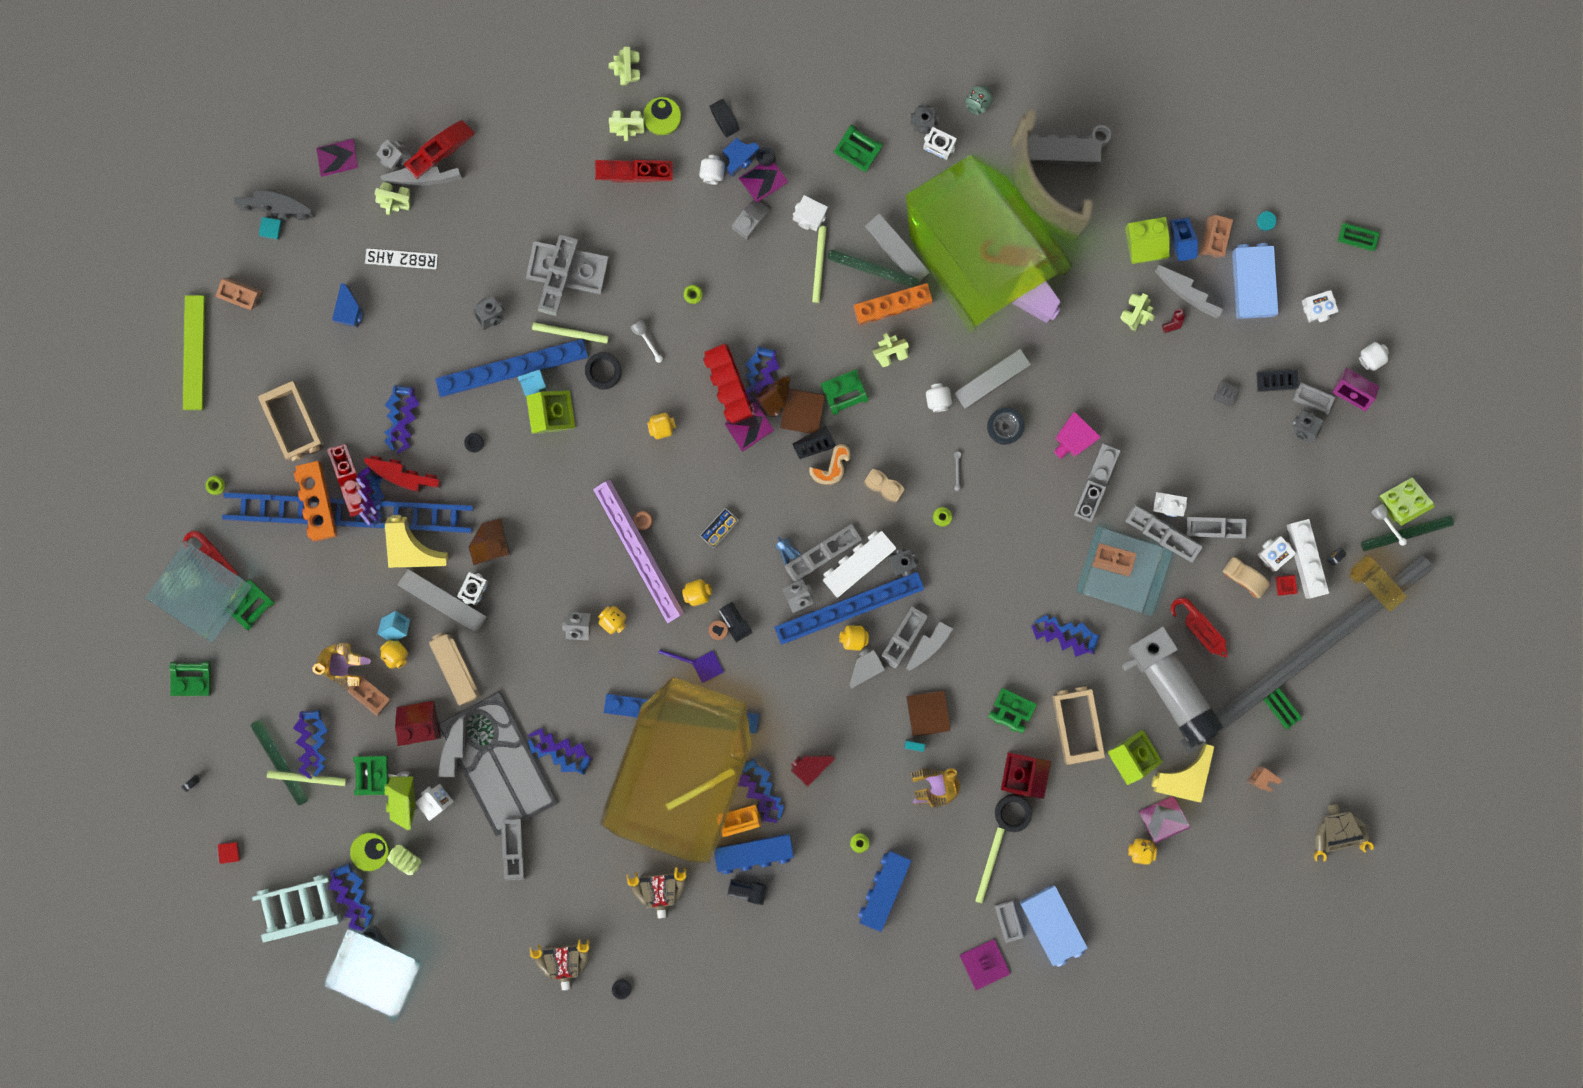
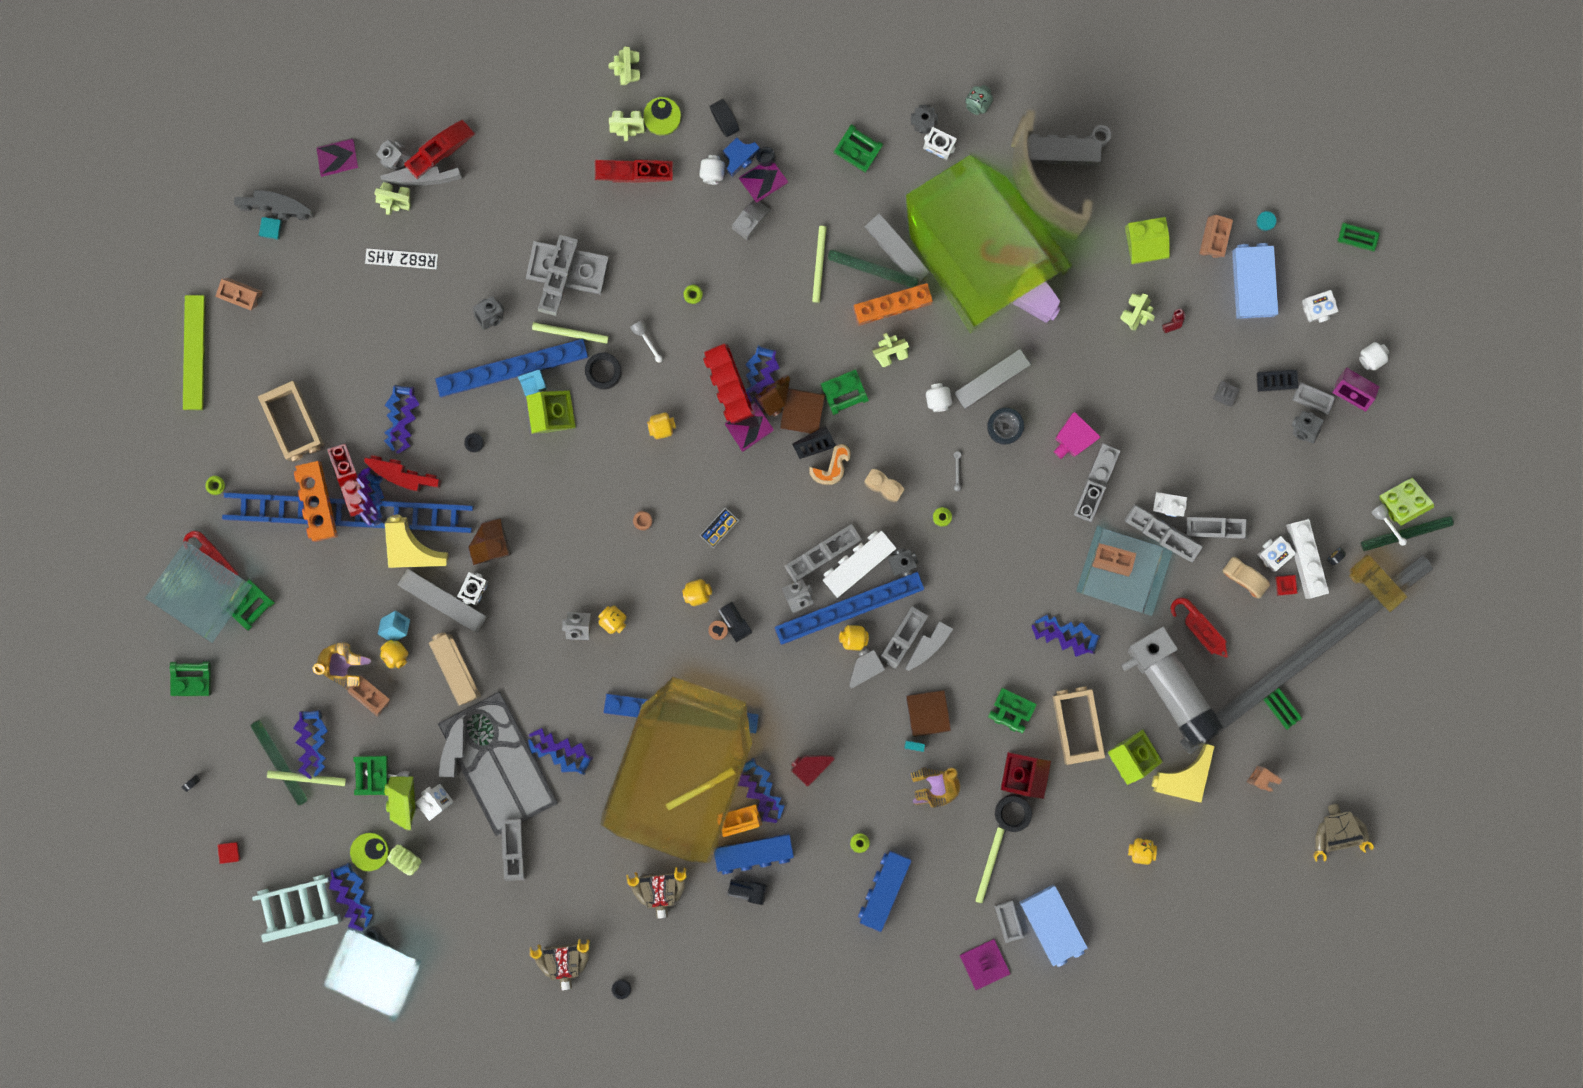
(347, 309): blue slope -> none
(416, 723): dark red slope -> none
(638, 551): lavender plate -> none
(705, 666): dark purple piece -> none
(785, 549): flat silver piece -> none
(809, 213): white head -> none
(1164, 819): piece -> none
(1182, 286): light grey slope -> none
(1183, 239): blue slope -> none

